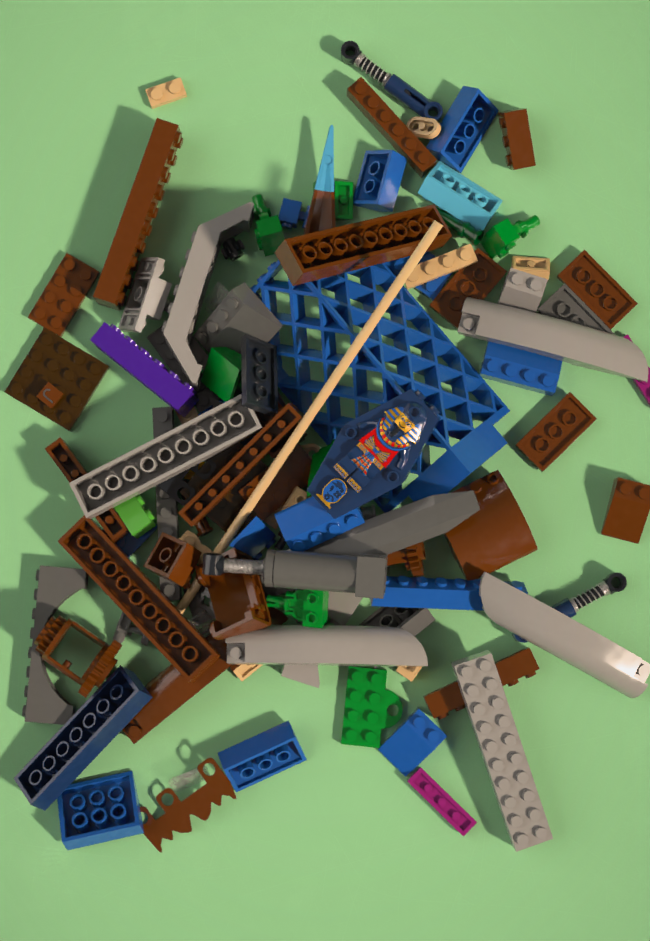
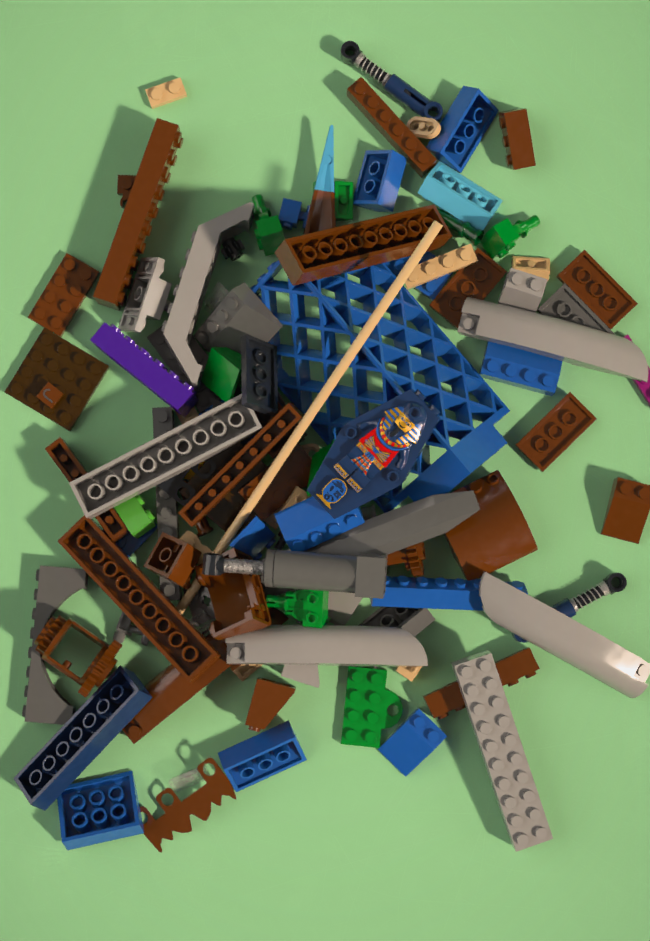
(124, 187): none -> reddish brown plate
(267, 702): none -> reddish brown slope
(442, 801): magenta plate -> none

